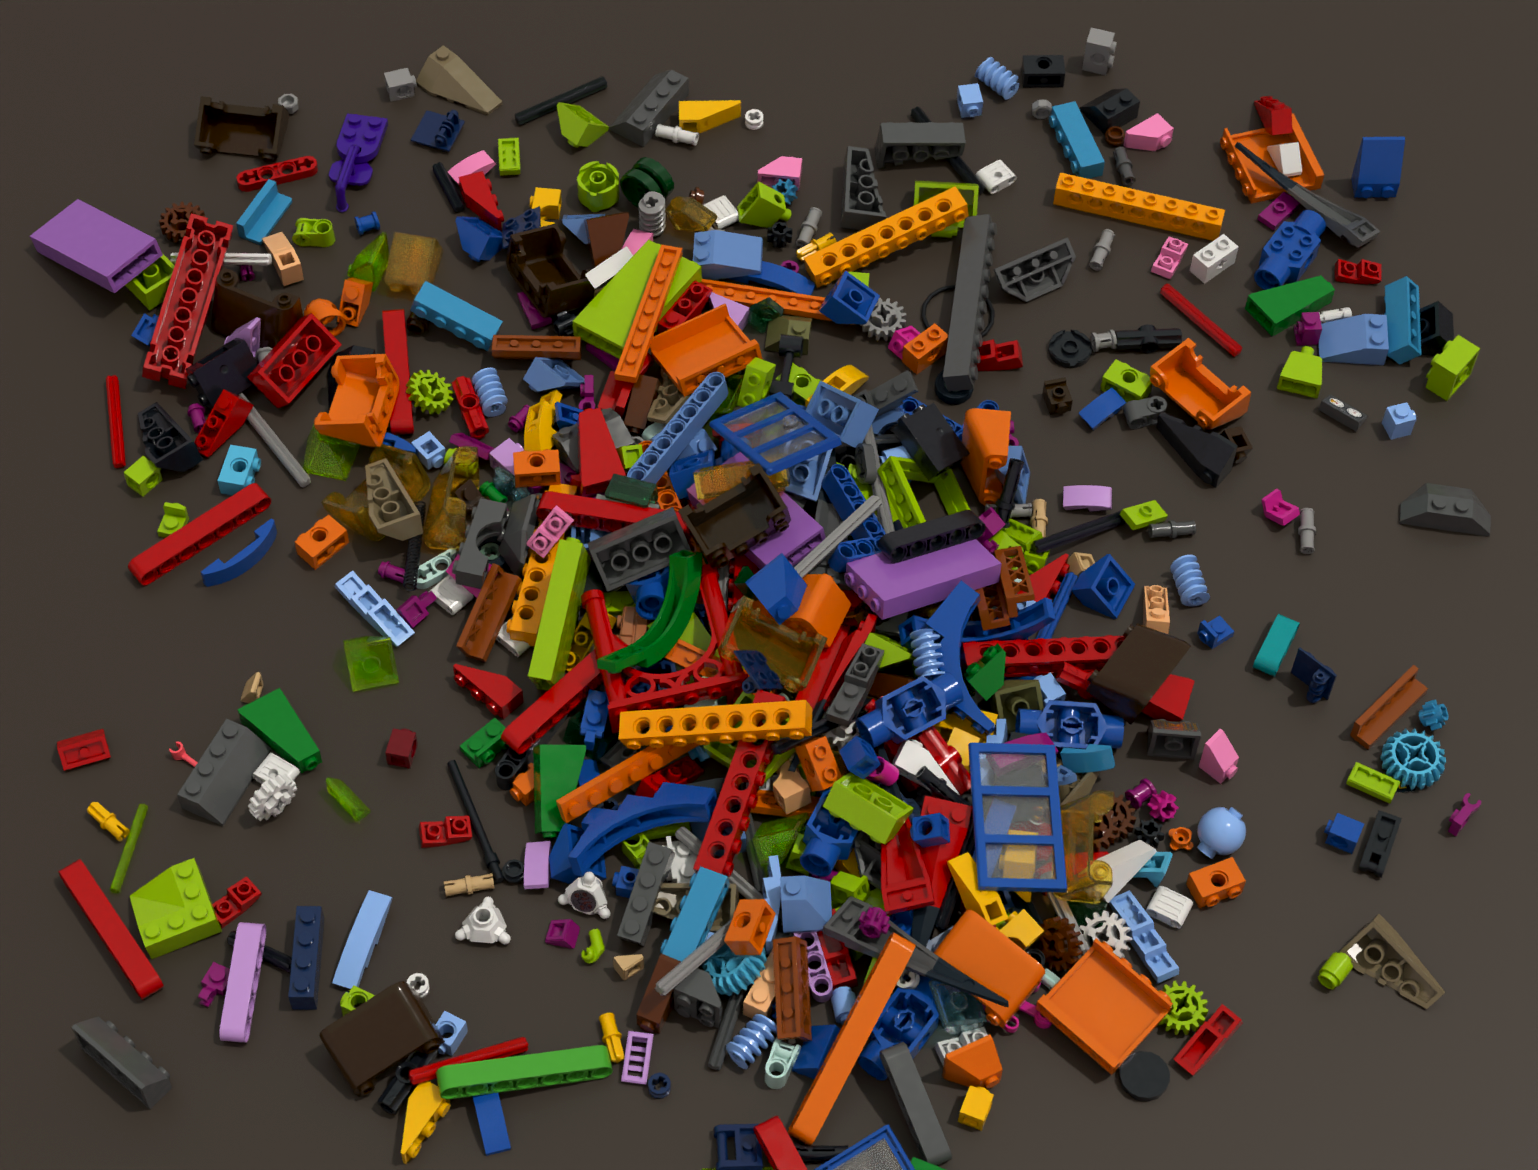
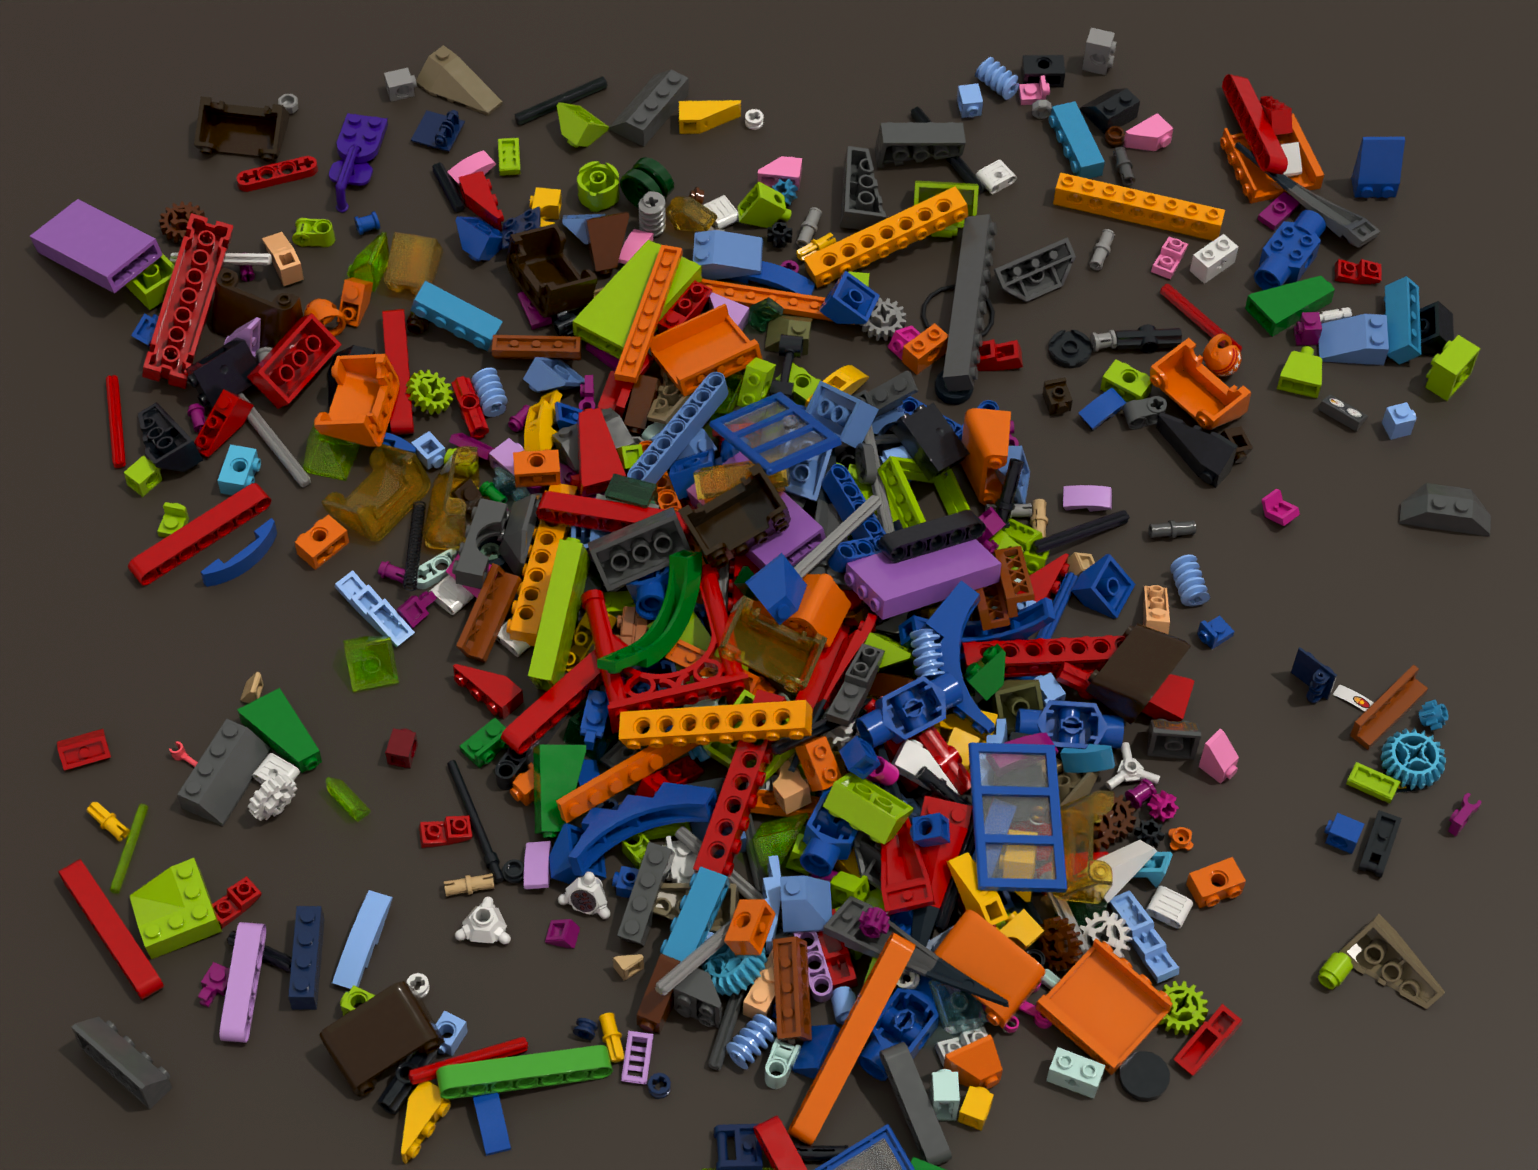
(263, 213): dark azure panel -> none
(389, 503): dark tan wedge -> none
(549, 531): bright pink slope -> none
(585, 1028): none -> dark blue bush
(596, 948): lime arm -> none
(609, 267): white sticker -> none
(677, 134): white pin -> none
(760, 674): dark blue hinge -> none
(945, 1094): none -> light aqua brick
(1032, 92): none -> bright pink bracket
(1065, 775): medium blue tile -> none
(1075, 1073): none -> light aqua brick
(1130, 770): none -> white piece
(1143, 515): lime plate -> none
(1221, 831): light blue brick -> none
(1224, 360): none -> orange helmet
(1254, 124): none -> red beam
(1276, 645): teal beam -> none
(1307, 530): light grey pin -> none
(1353, 697): none -> white sticker

